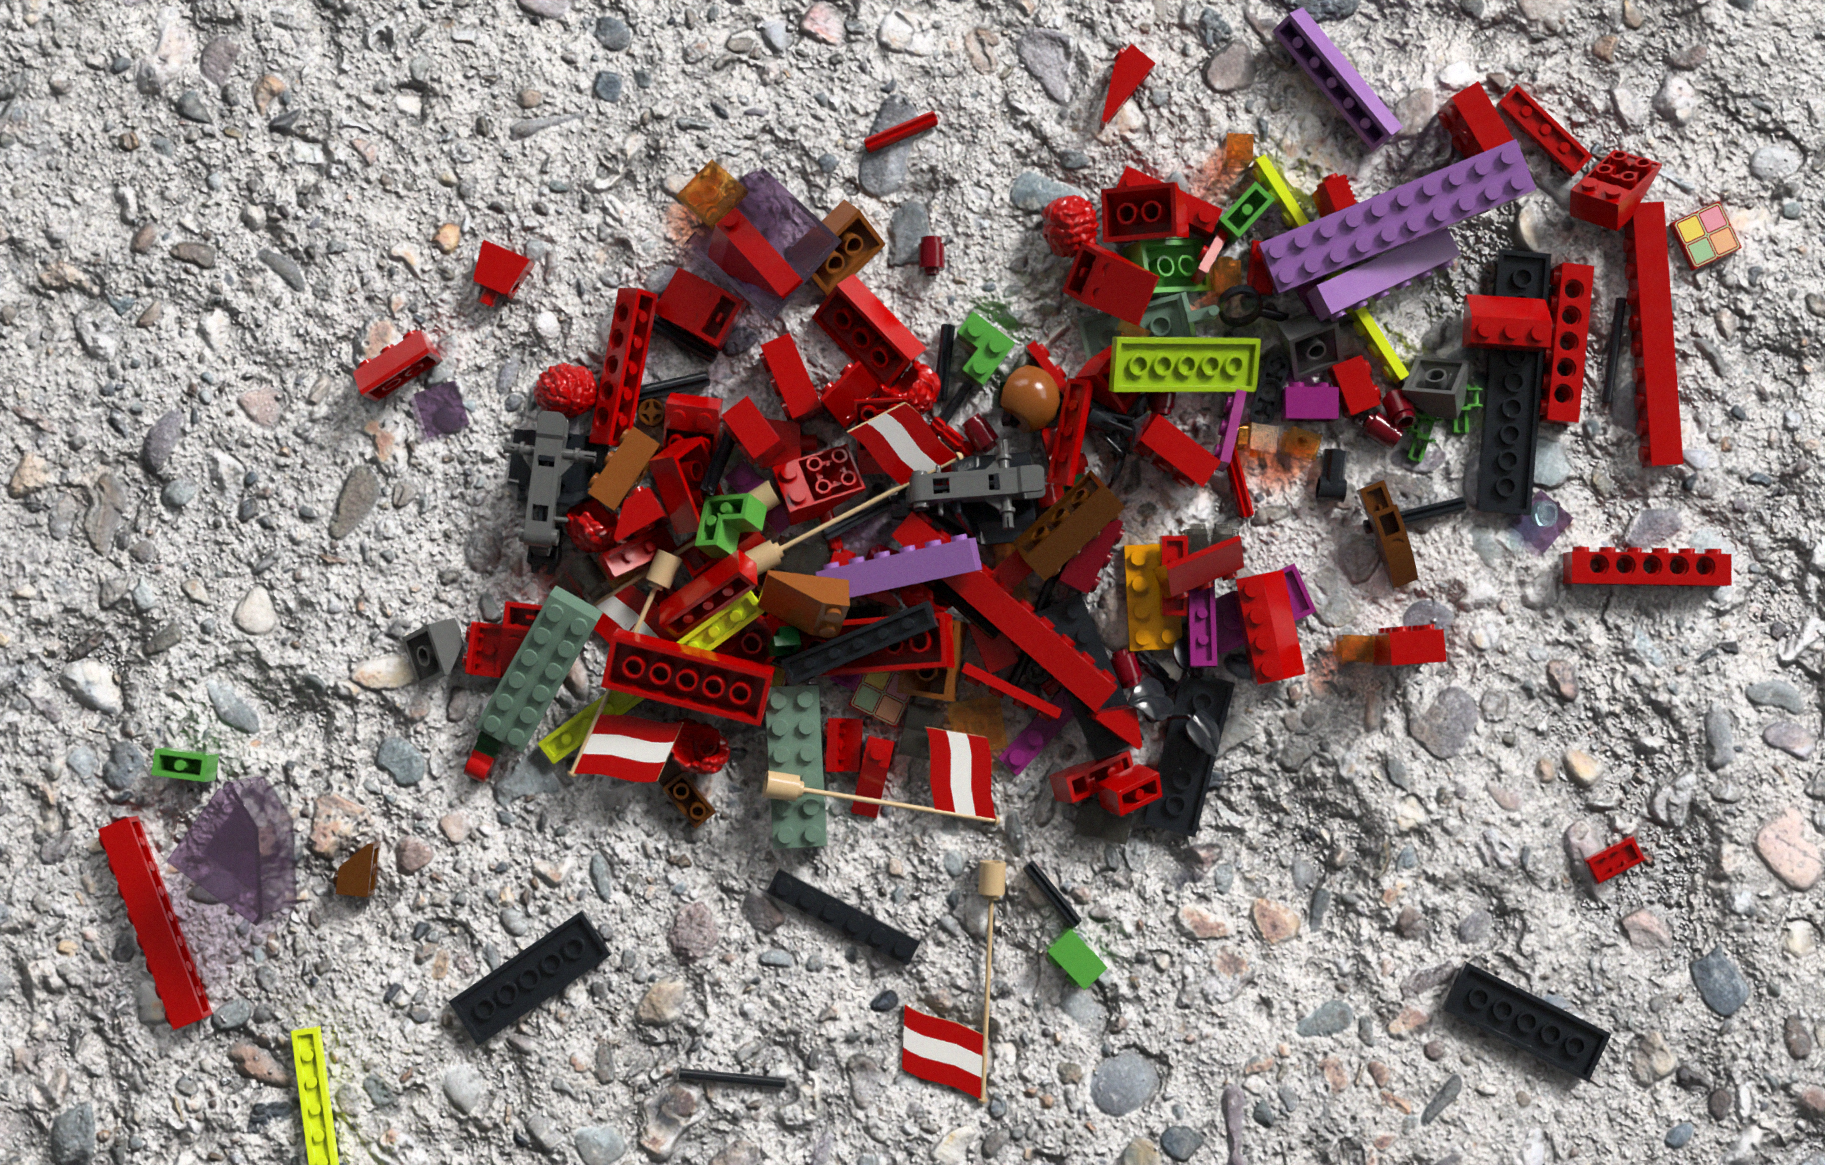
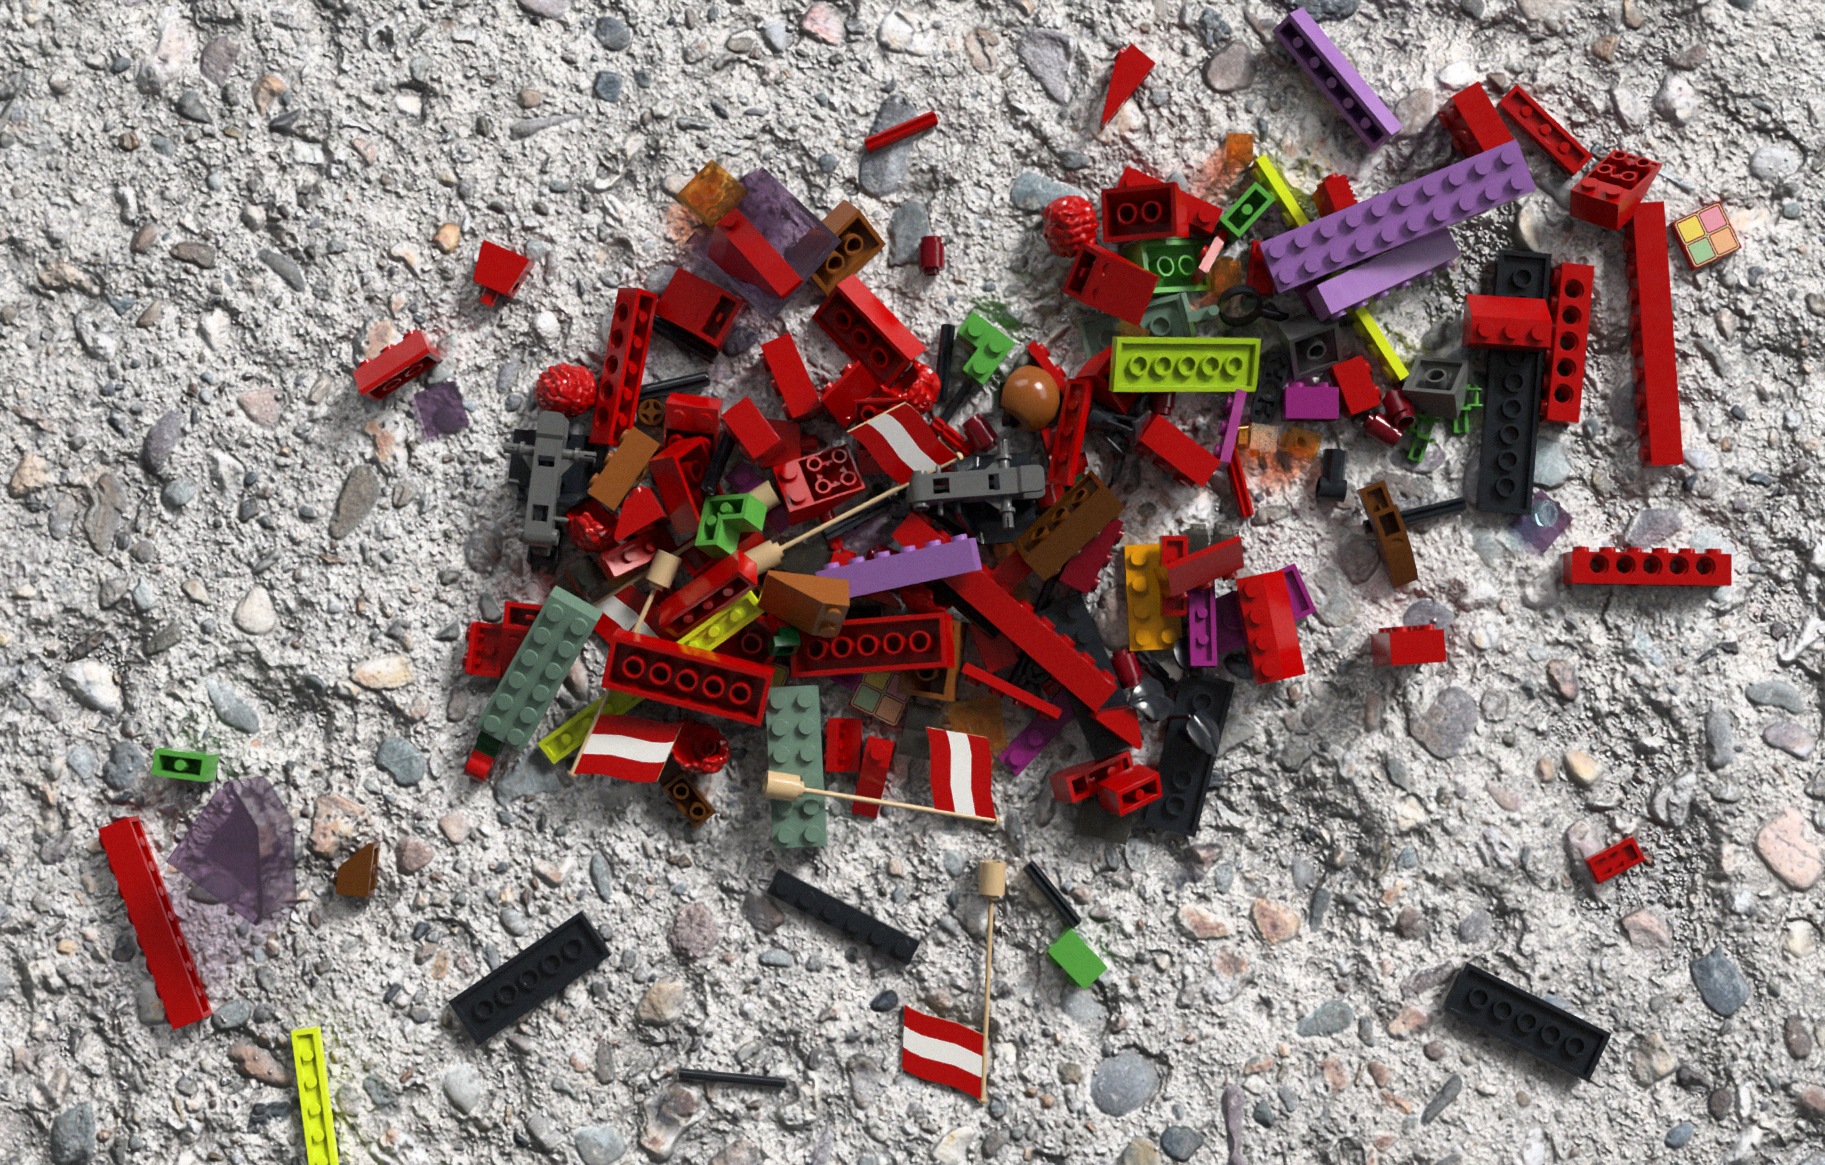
(433, 650): dark grey slope -> none
(860, 643): black plate -> none
(1354, 648): clear orange brick -> none
(1613, 351): black bar -> none

